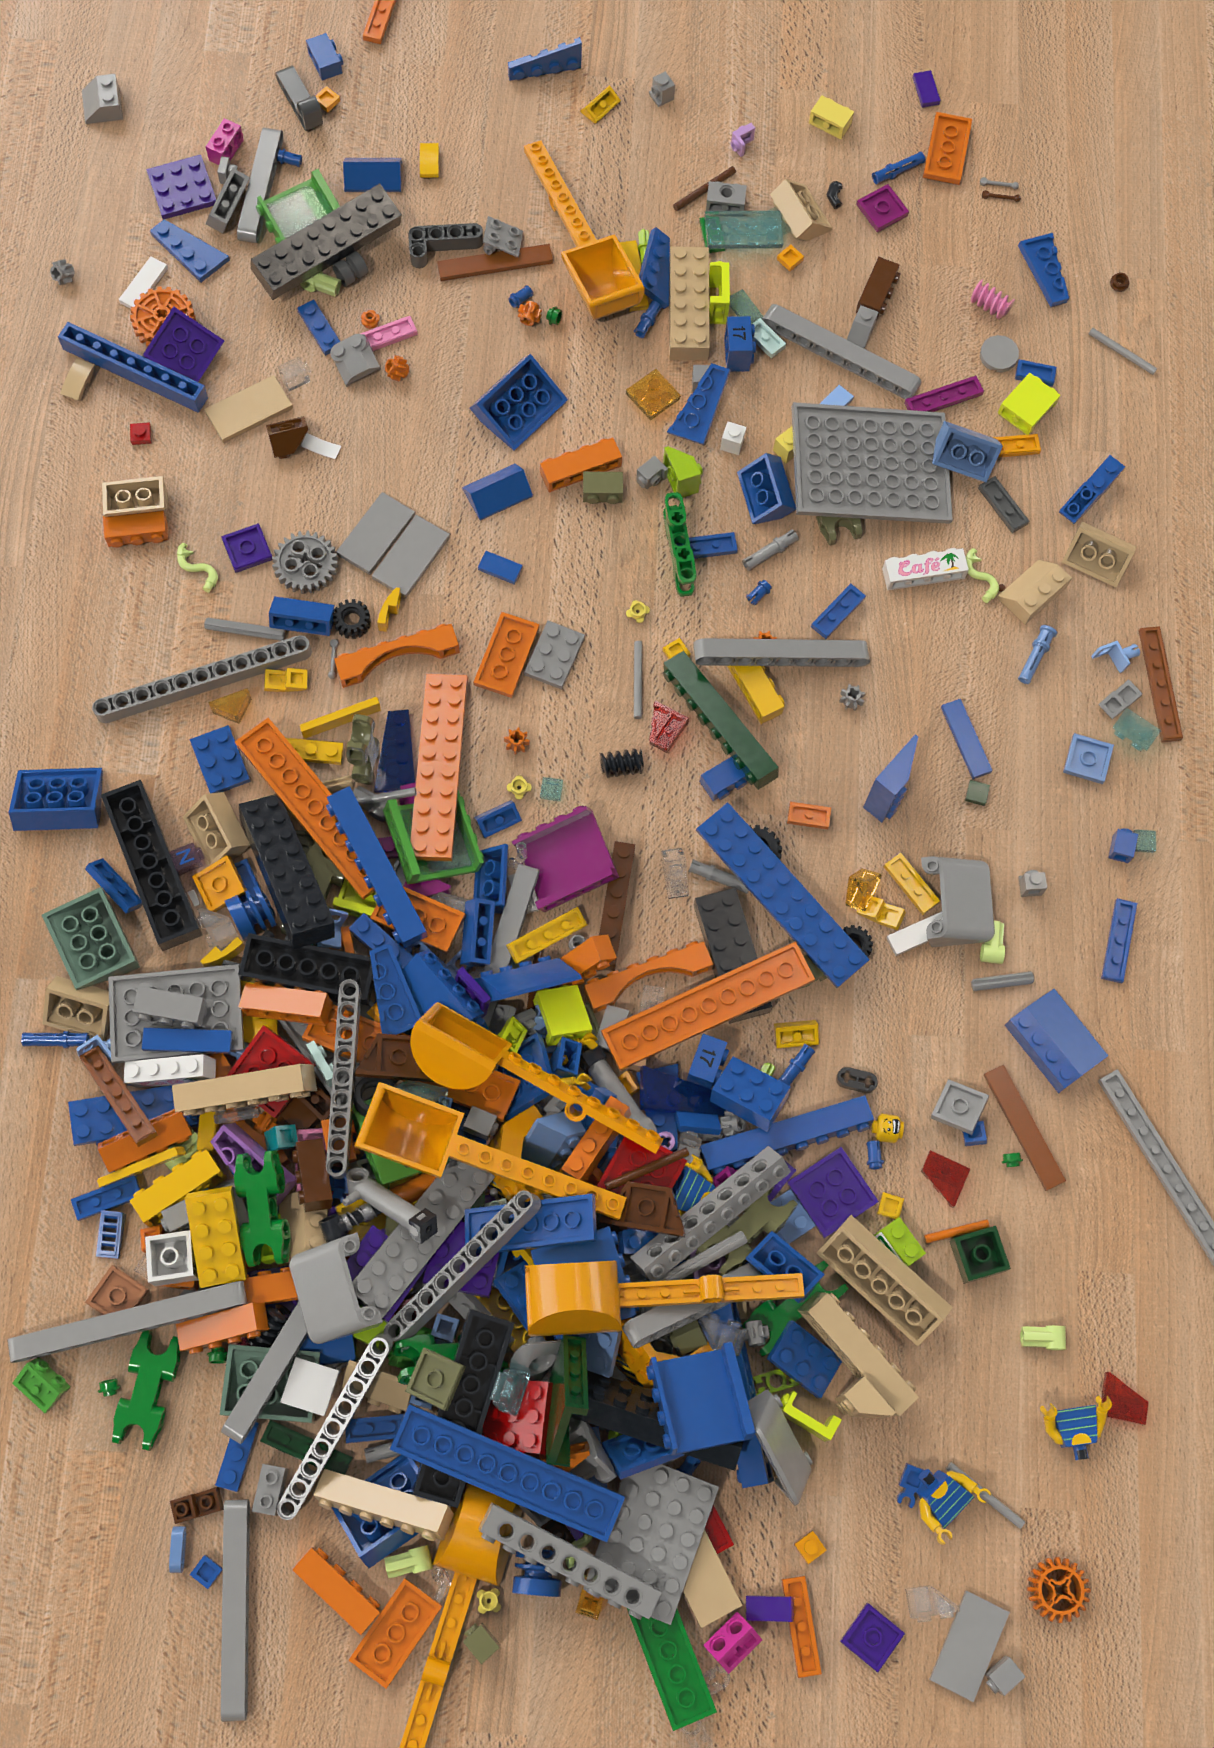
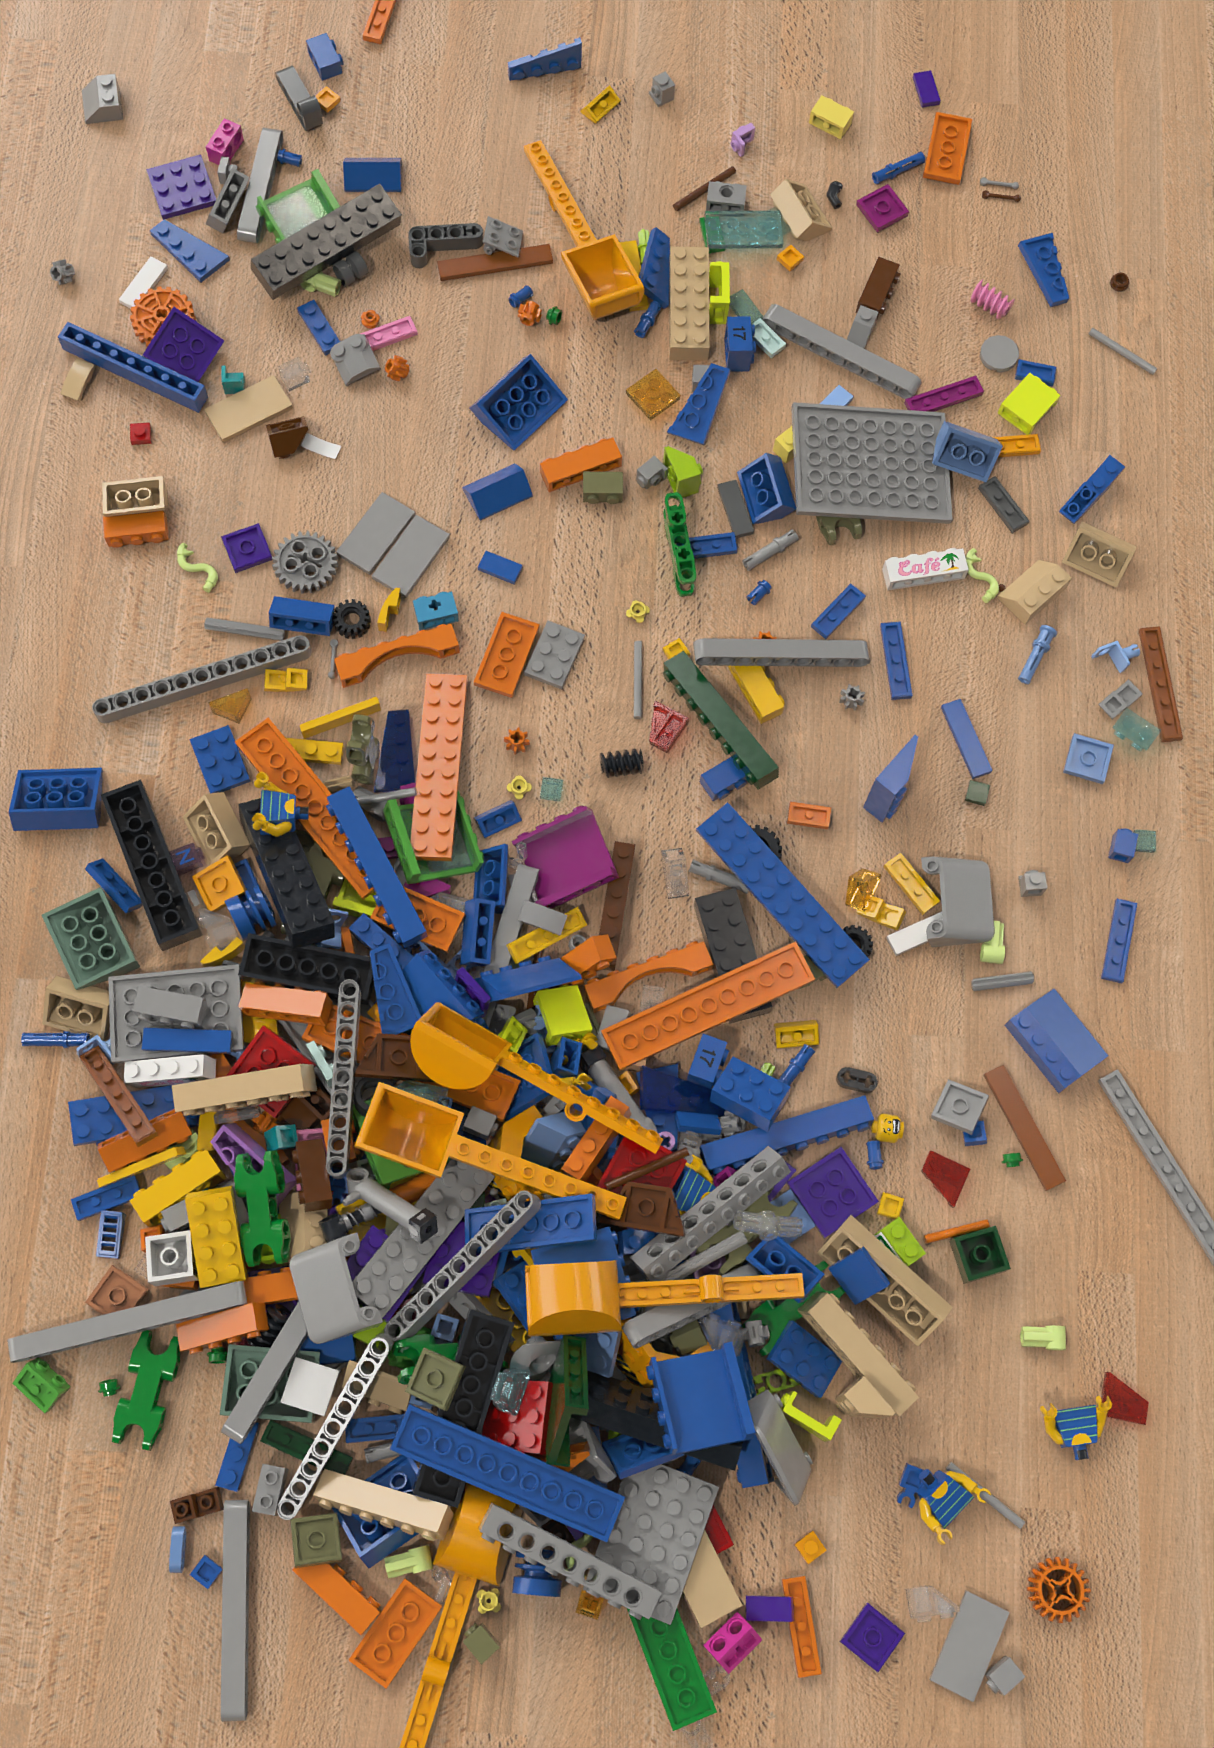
(232, 382): none -> teal panel
(277, 809): none -> torso
(316, 1540): none -> olive tile
(429, 160): yellow slope -> none
(445, 613): none -> dark azure brick
(542, 917): none -> light grey slope
(733, 438): white brick -> none
(735, 508): none -> dark grey tile
(768, 1224): none -> clear piece
(859, 1275): none -> blue tile
(896, 660): none -> blue tile

